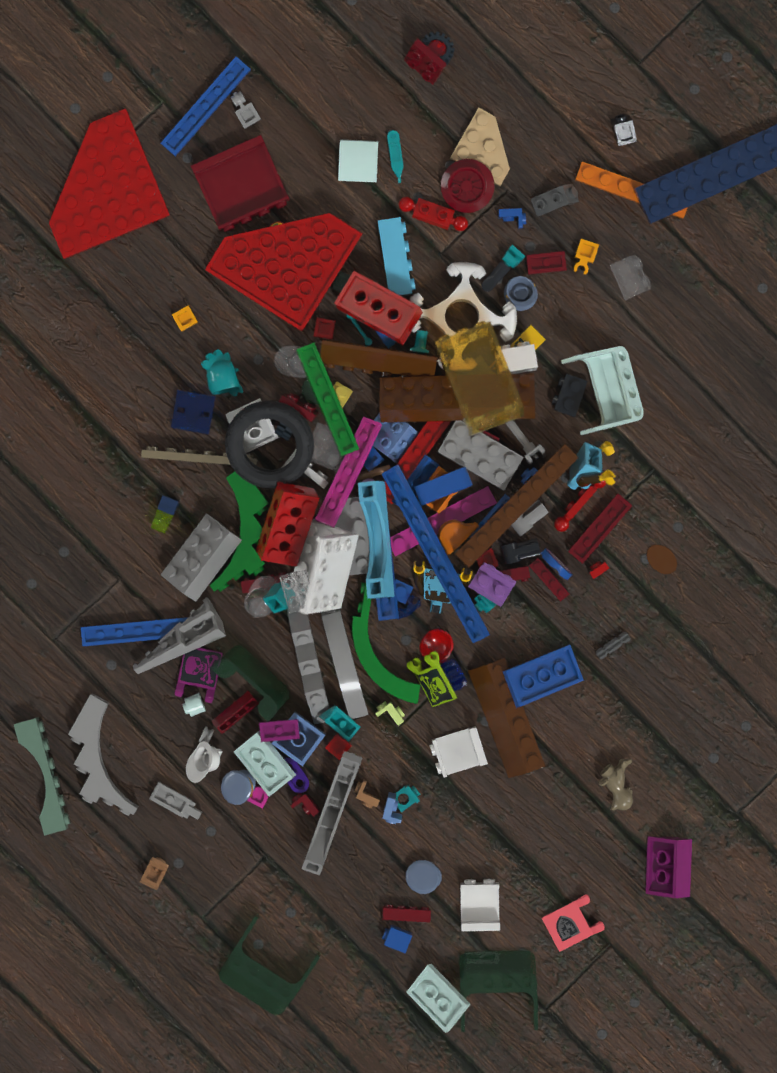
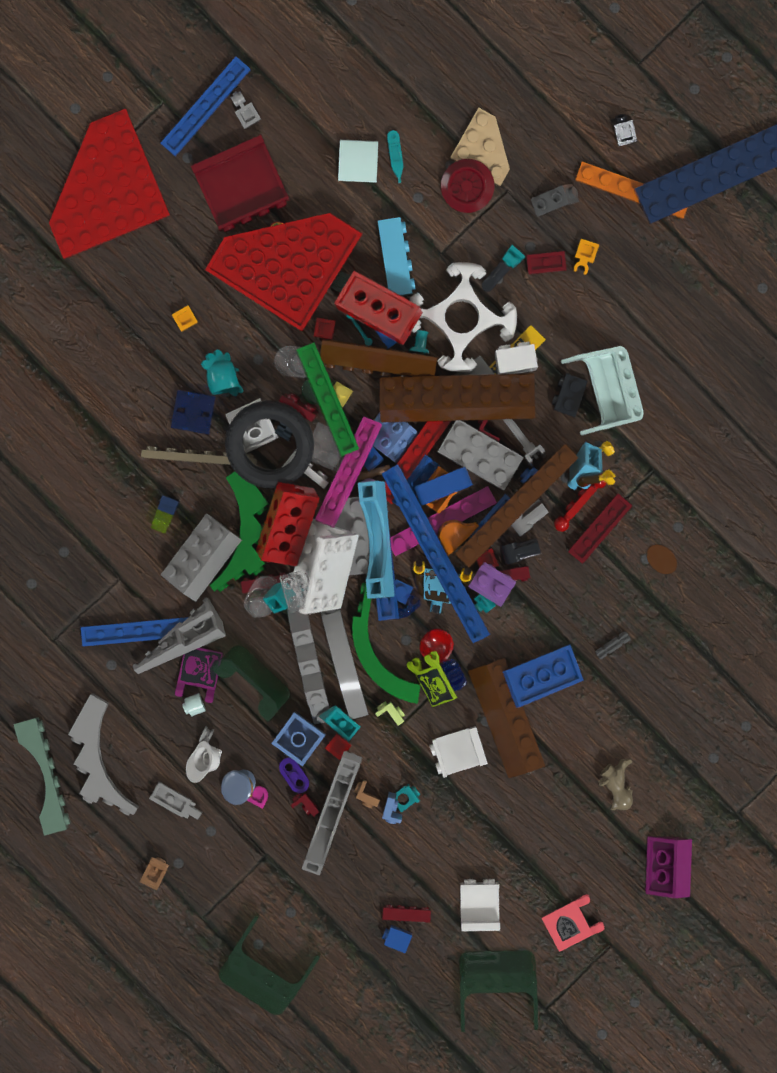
(235, 712): dark red piece -> none
(264, 764): light aqua plate -> none
(279, 730): magenta plate -> none
(423, 876): sand blue piece -> none
(430, 56): dark red plate -> none
(433, 214): red plate -> none
(438, 998): light aqua plate -> none
(479, 378): clear yellow container -> none
(509, 214): blue bracket -> none
(521, 293): sand blue piece -> none
(548, 579): dark red piece -> none
(555, 563): blue tile -> none
(597, 569): red plate -> none
(630, 277): clear bracket -> none

